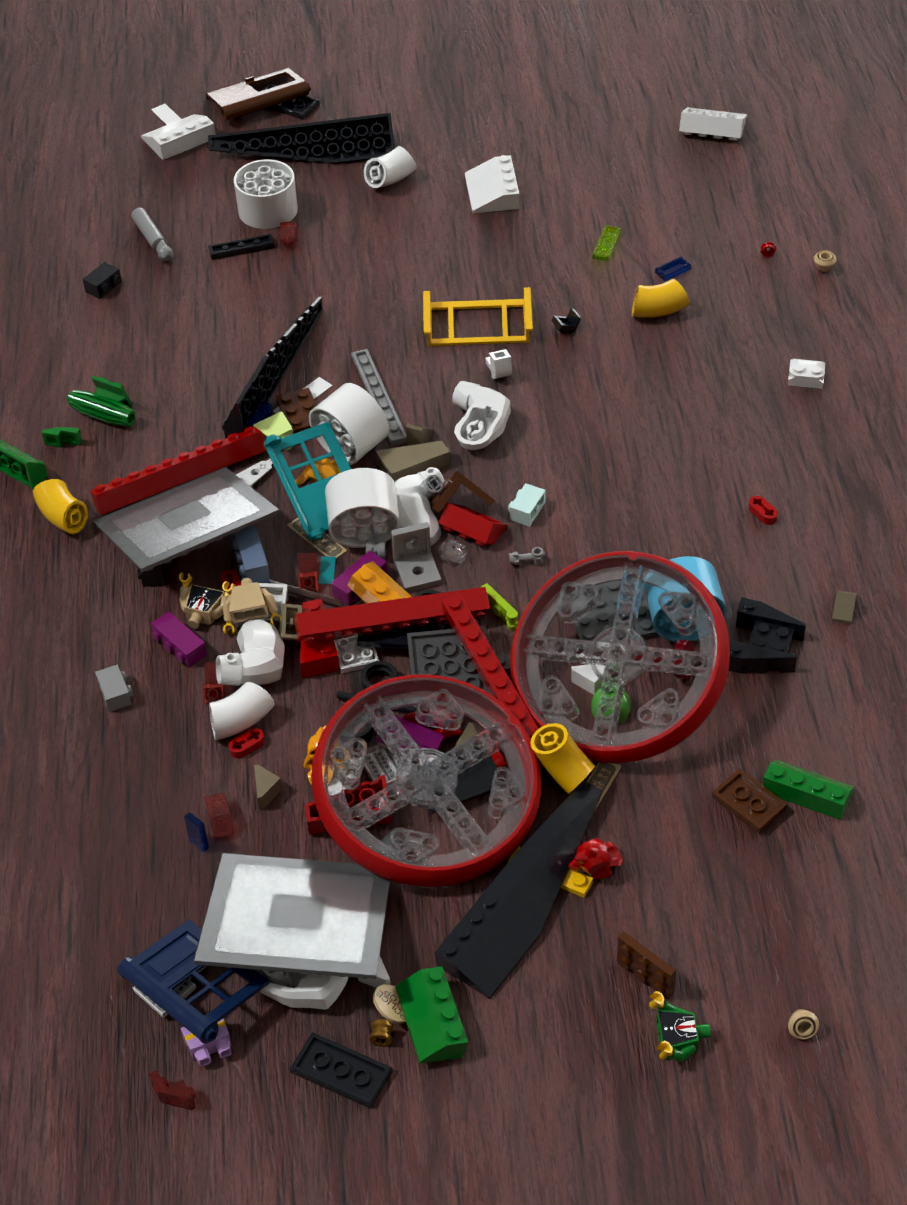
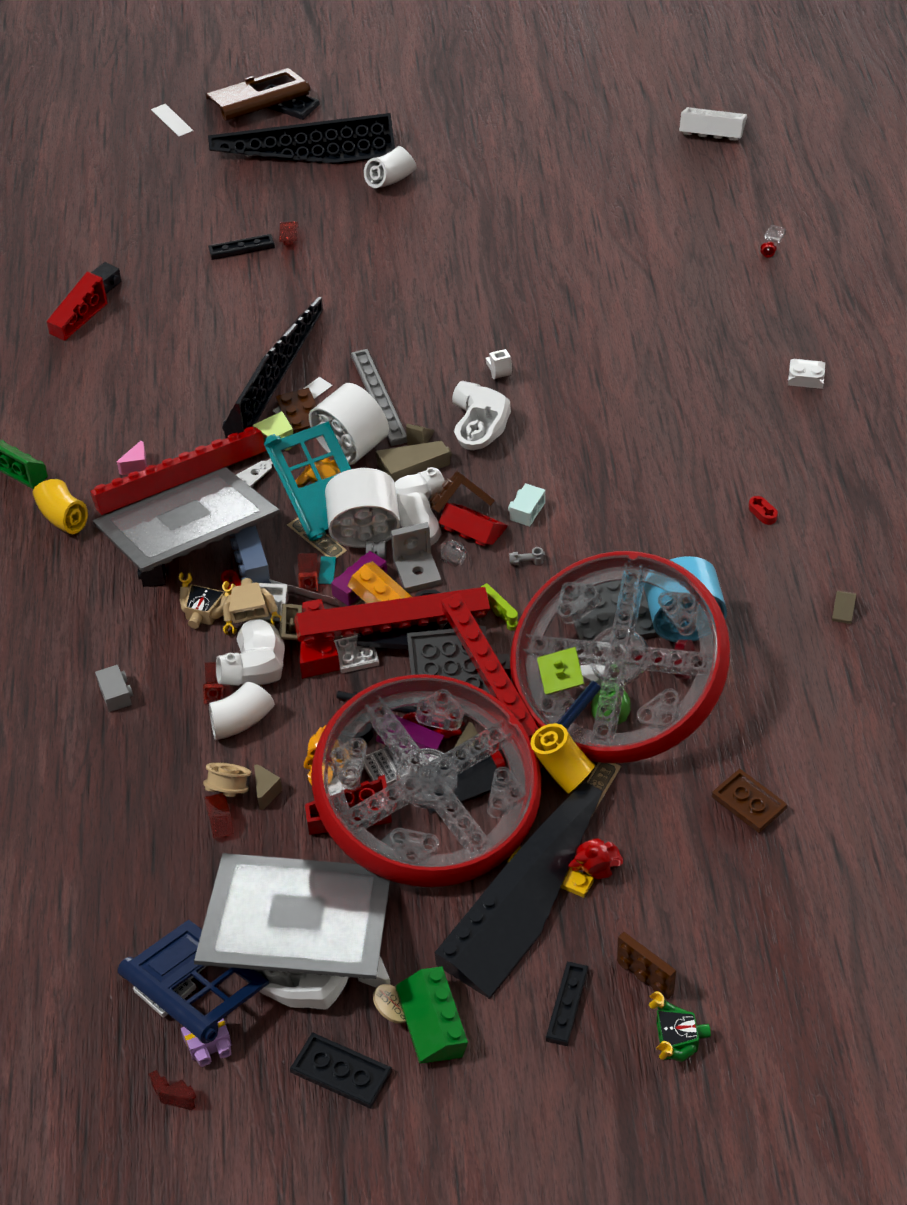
(58, 436): green slope -> none
(78, 307): none -> red wedge
(107, 404): green plate -> none
(133, 460): none -> bright pink slope
(152, 234): light grey piece -> none
(178, 639): magenta brick -> none
(180, 135): white slope -> none
(196, 832): clear blue tile -> none
(226, 778): none -> tan wheel
(246, 743): red beam -> none
(263, 413): clear blue tile -> none
(265, 193): white wheel -> none
(376, 668): black tyre -> none
(381, 1032): pearl gold wheel -> none
(427, 488): light grey wheel -> none
(428, 306): yellow piece -> none
(493, 186): white slope -> none
(560, 671): none -> lime piece
(567, 1003): none -> black tile
(568, 322): black bracket -> none
(579, 704): none -> dark blue axle
(606, 243): clear neon green tile -> none
(659, 300): yellow brick -> none
(673, 268): clear blue tile -> none
(769, 640): black wedge -> none
(775, 233): none -> clear tile
(803, 1024): tan cone -> none
(808, 789): green slope -> none
(825, 260): tan cone -> none

